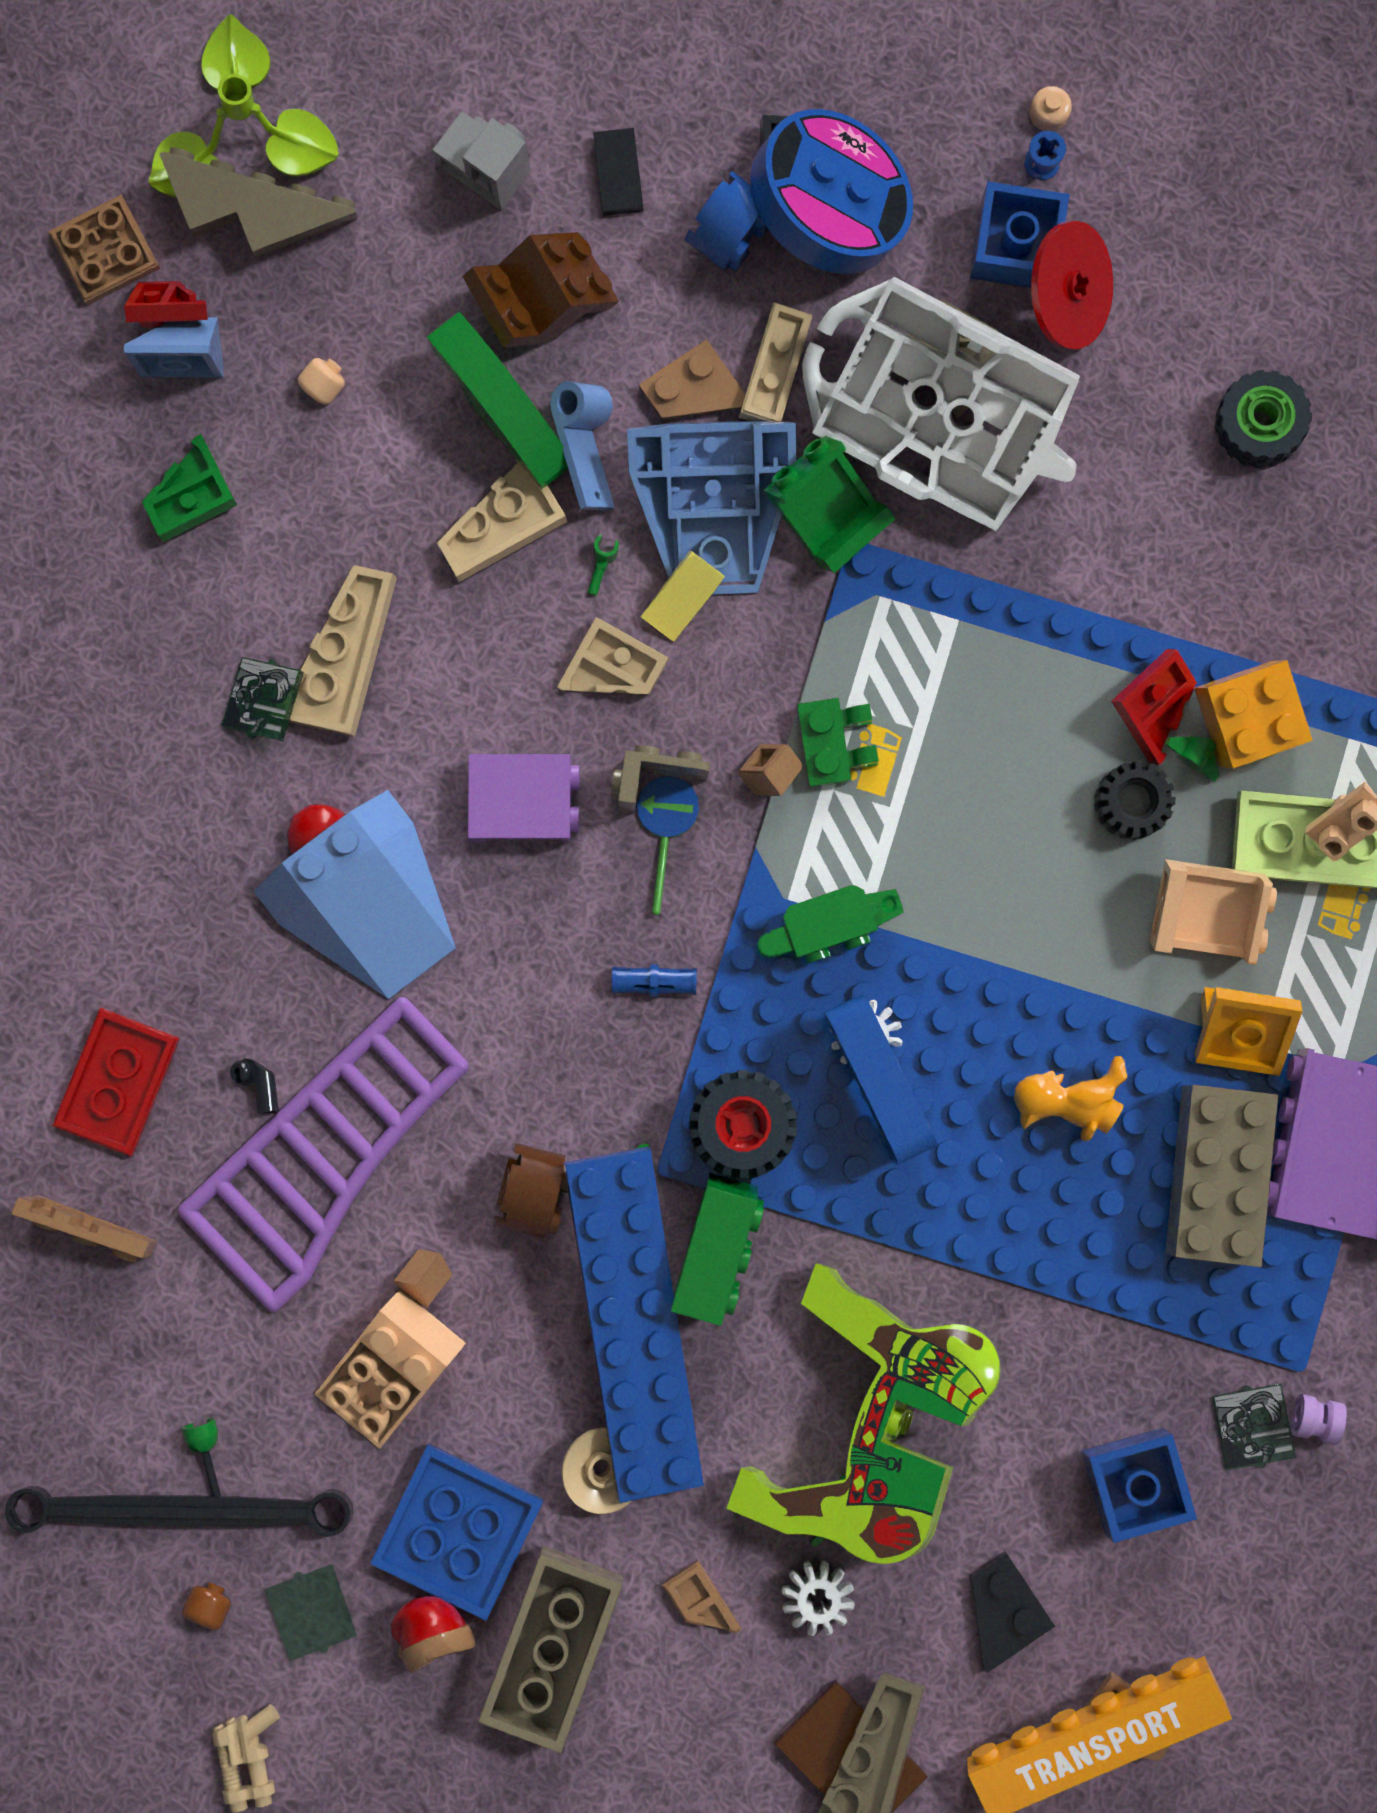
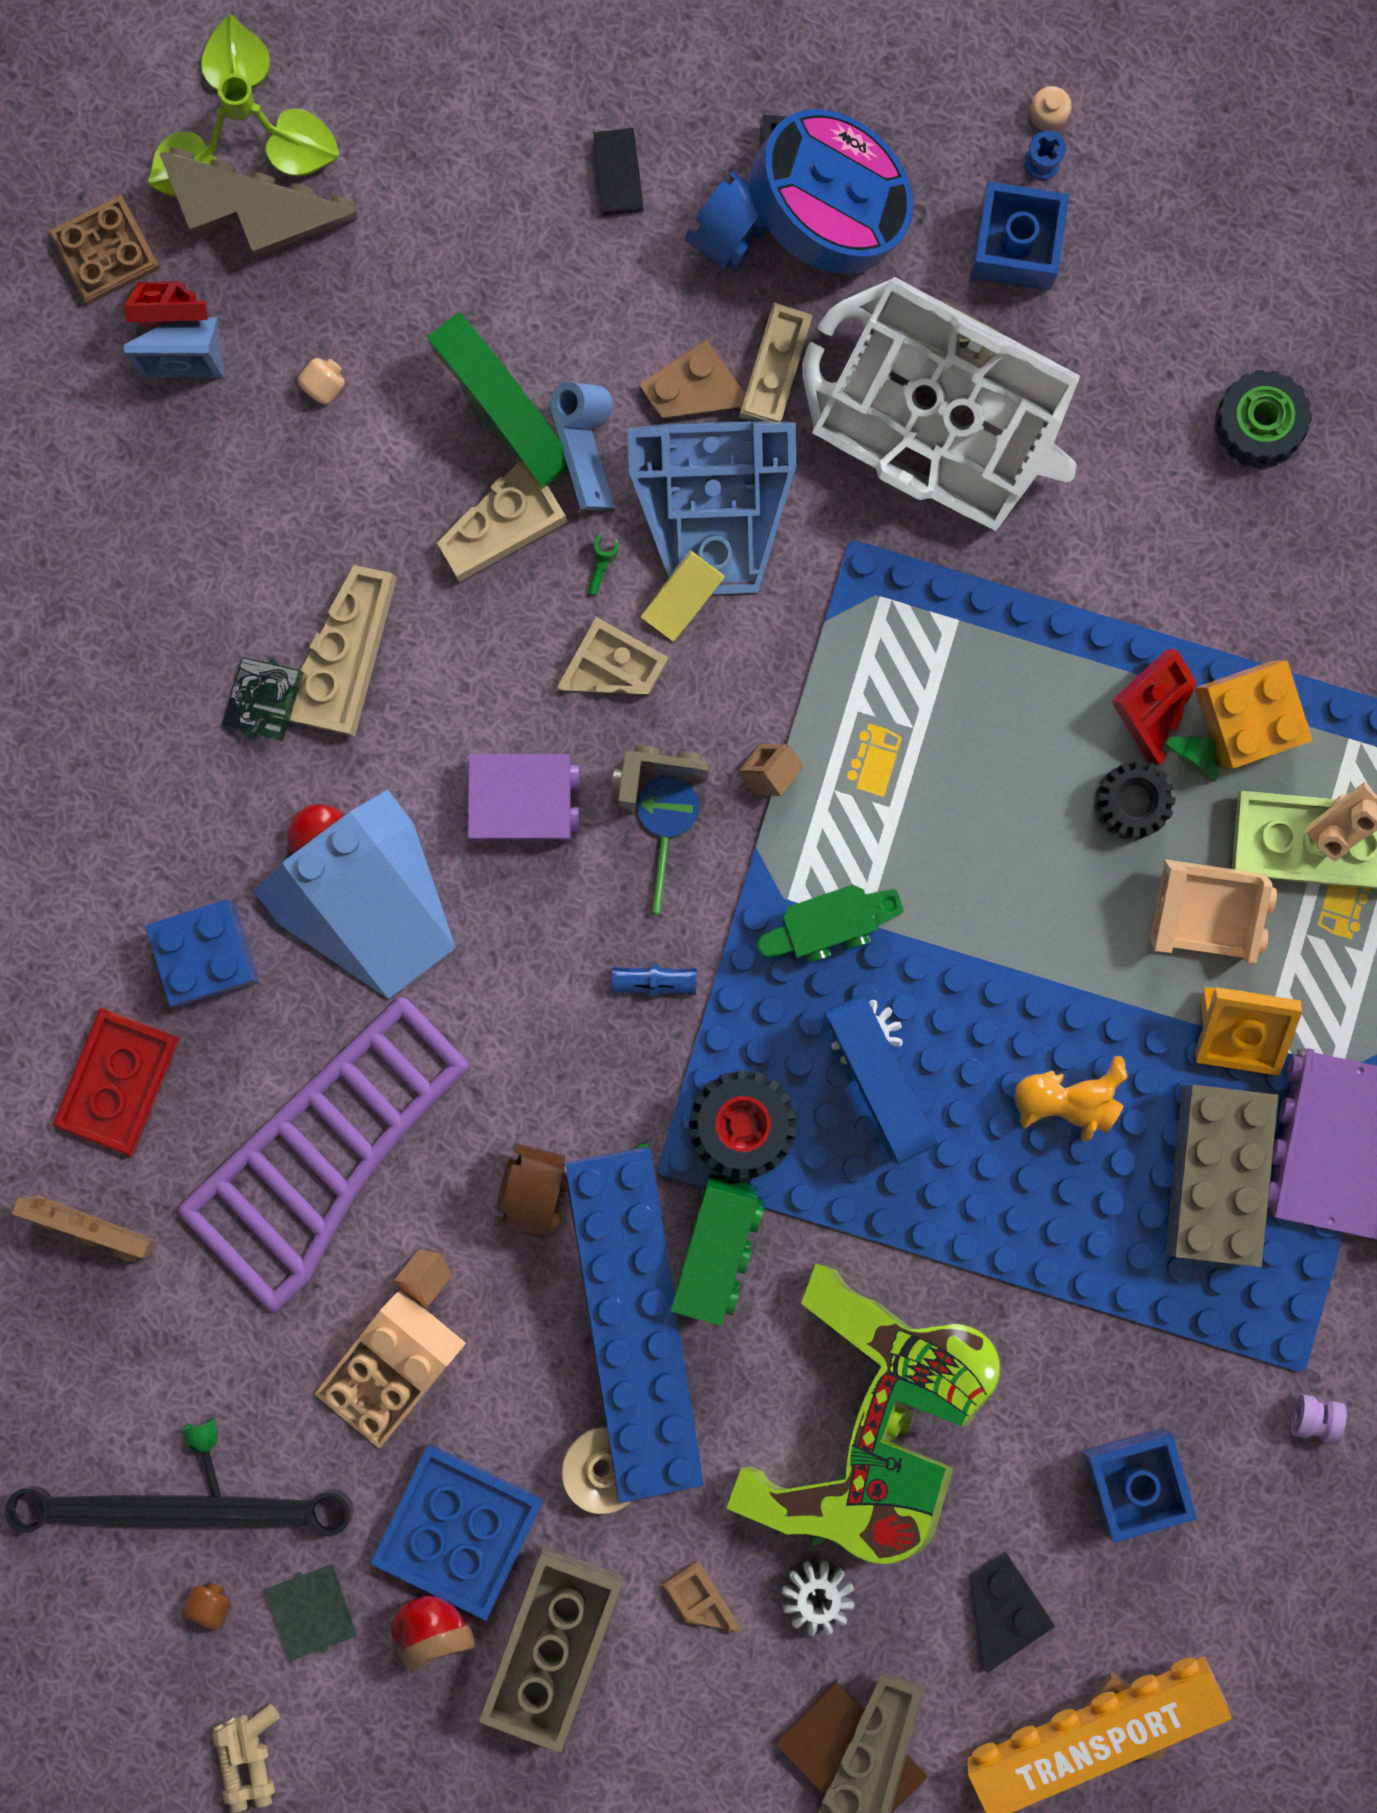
(188, 493): green wing -> none
(202, 954): none -> blue brick
(259, 1080): black arm -> none
(484, 157): light grey brick -> none
(540, 289): reddish brown bracket -> none
(825, 744): green plate -> none
(827, 504): green panel -> none
(1072, 285): red piece -> none
(1253, 1426): piece -> none

